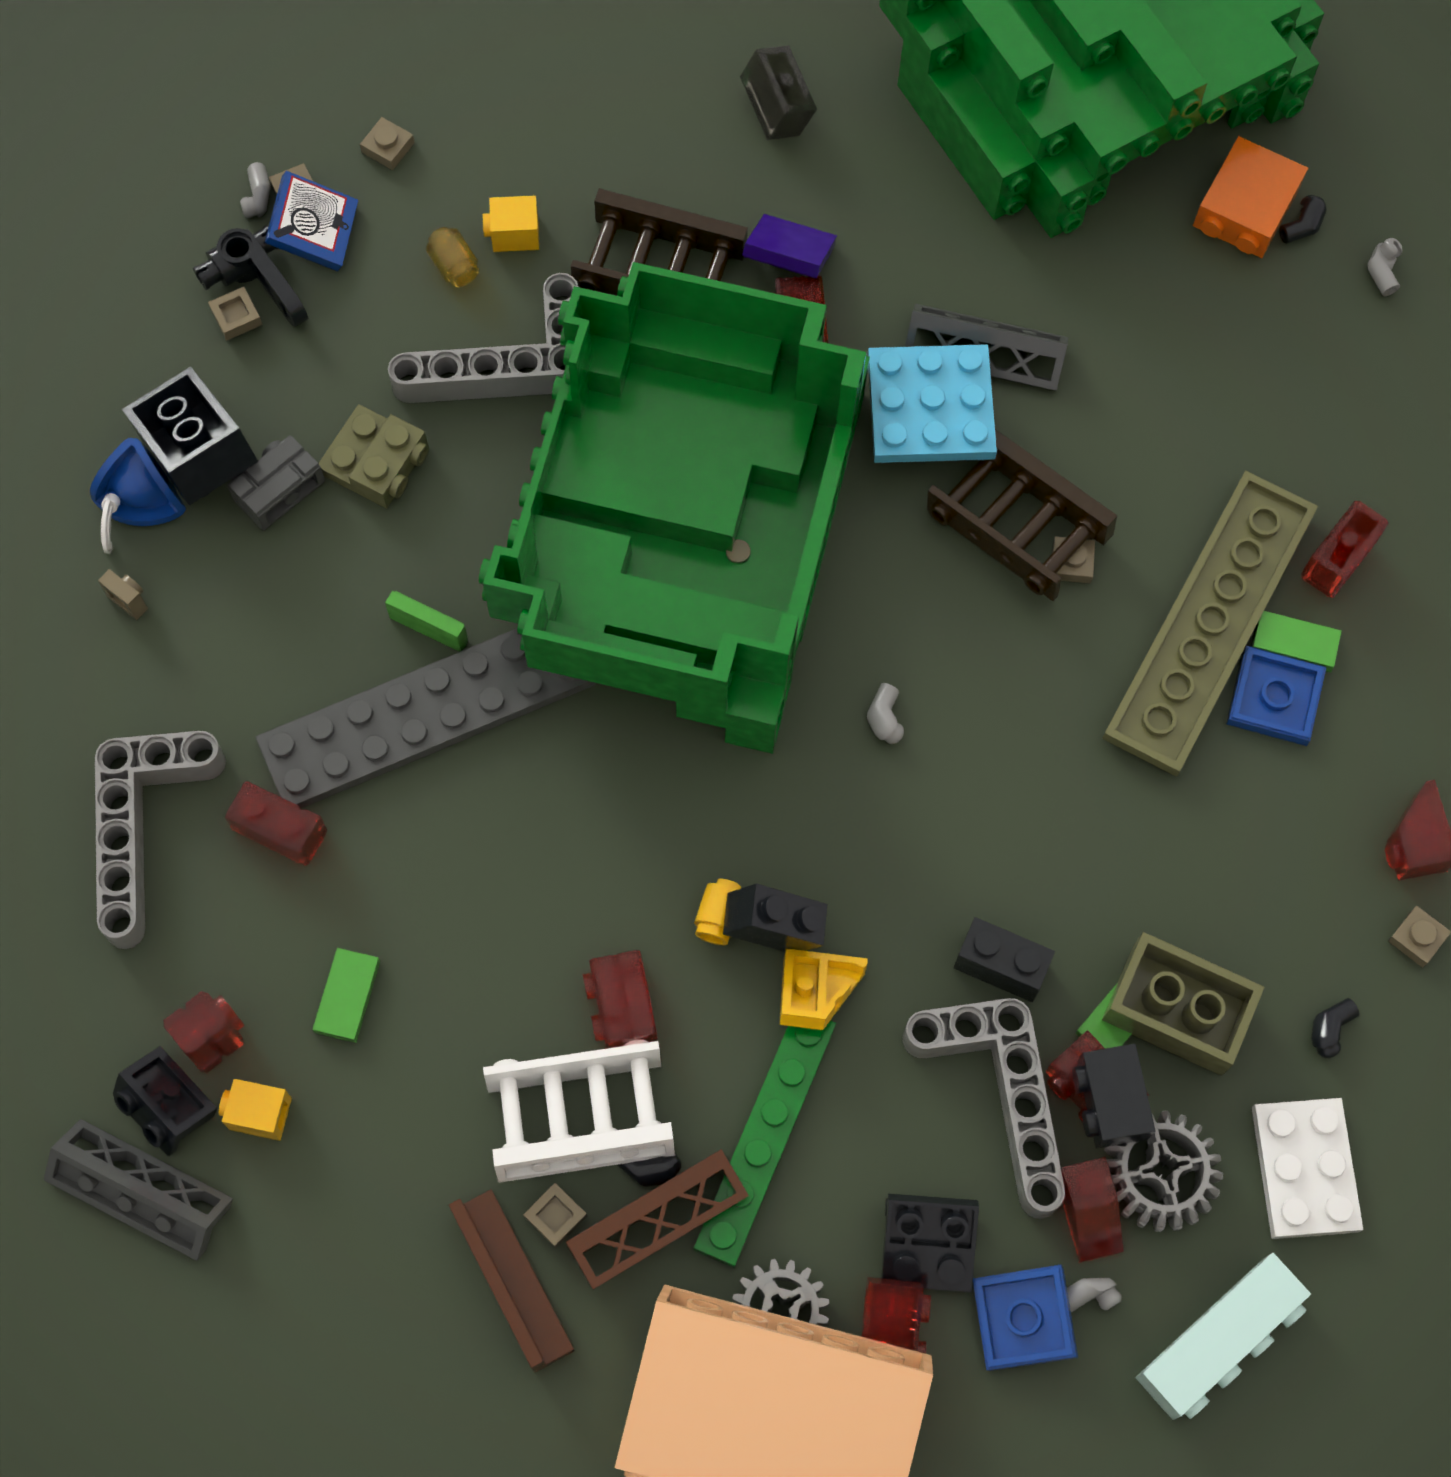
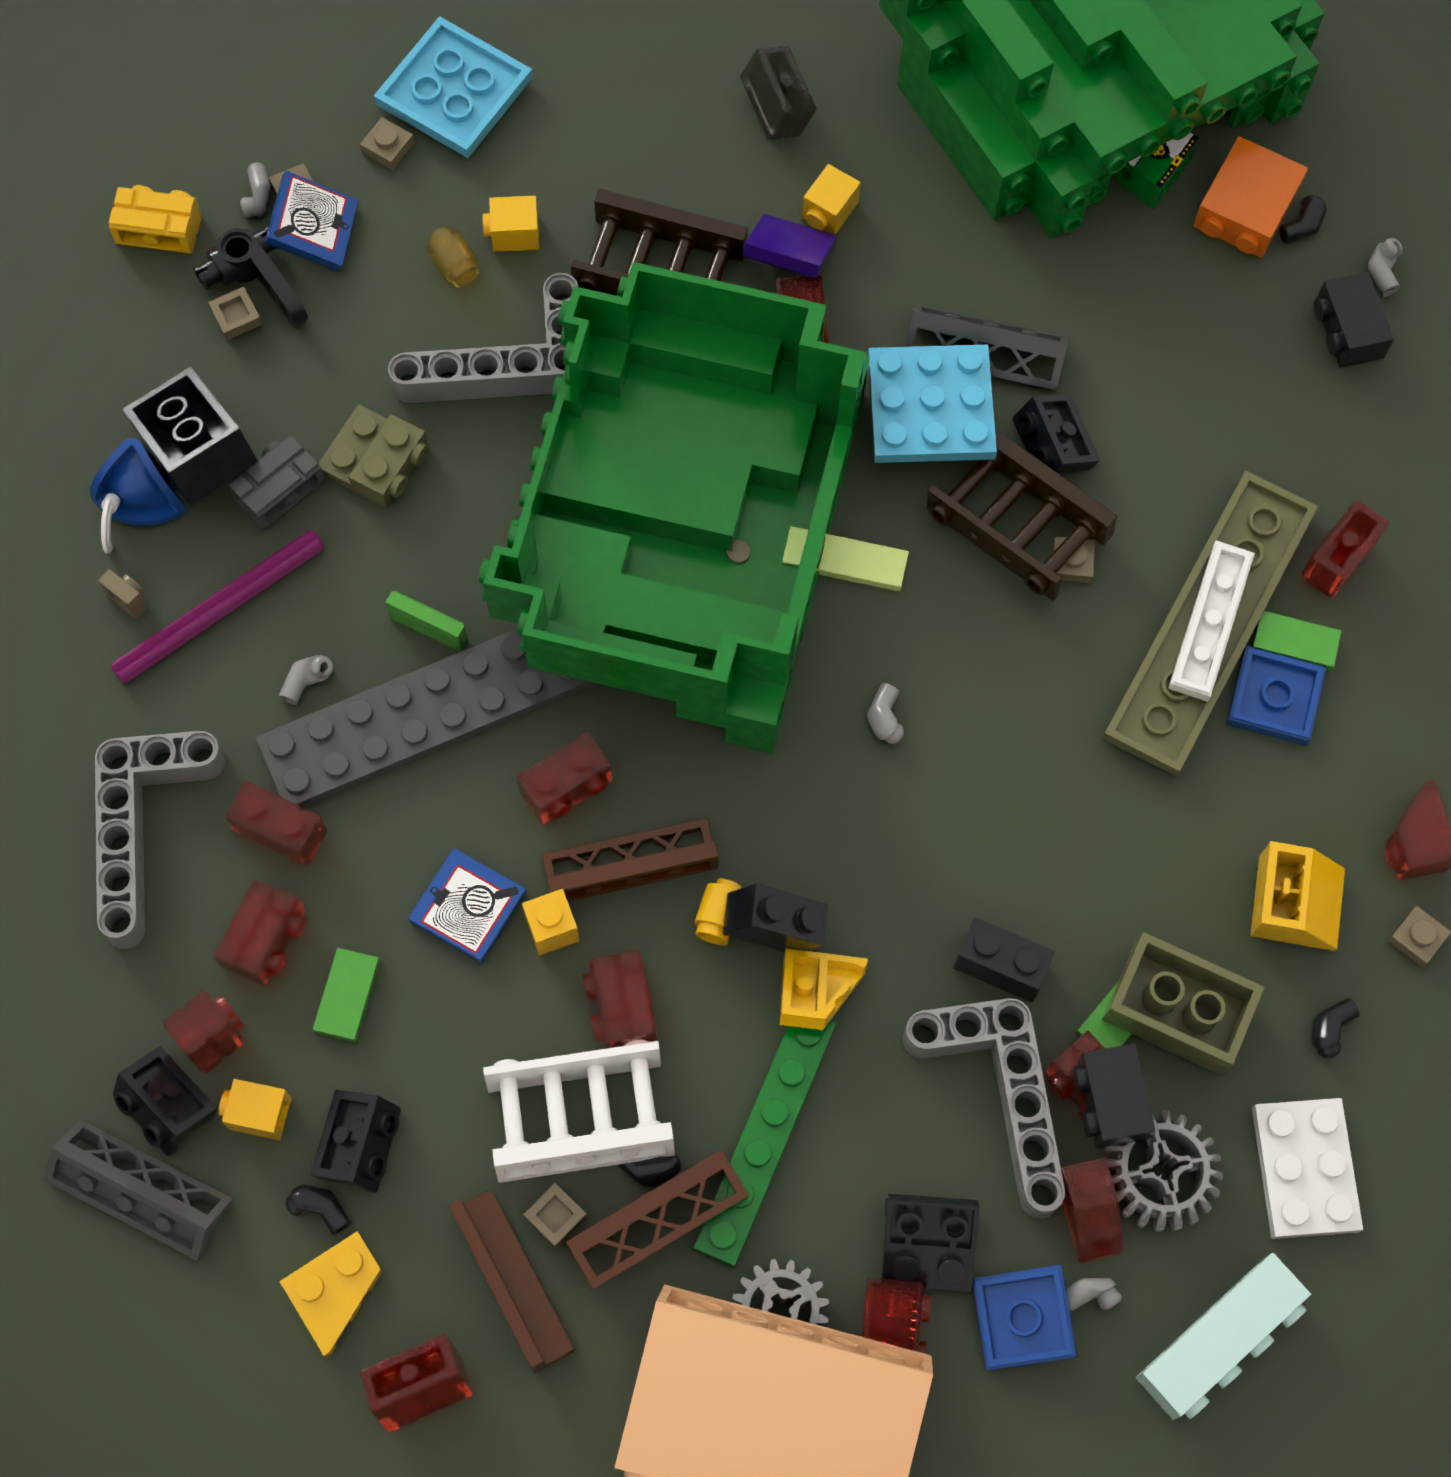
(155, 219): none -> yellow brick
(217, 606): none -> magenta axle
(261, 933): none -> clear red brick
(303, 674): none -> light grey arm
(319, 1201): none -> black arm
(332, 1288): none -> yellow wing
(356, 1140): none -> black bracket
(416, 1383): none -> clear red brick
(453, 87): none -> medium azure plate
(467, 905): none -> tile
(550, 922): none -> yellow brick
(565, 778): none -> clear red brick
(632, 870): none -> reddish brown fence
(830, 200): none -> yellow brick
(852, 560): none -> yellowish green tile
(1055, 433): none -> black bracket
(1155, 174): none -> green torso
(1211, 621): none -> white tile
(1298, 897): none -> yellow slope
(1353, 320): none -> black brick

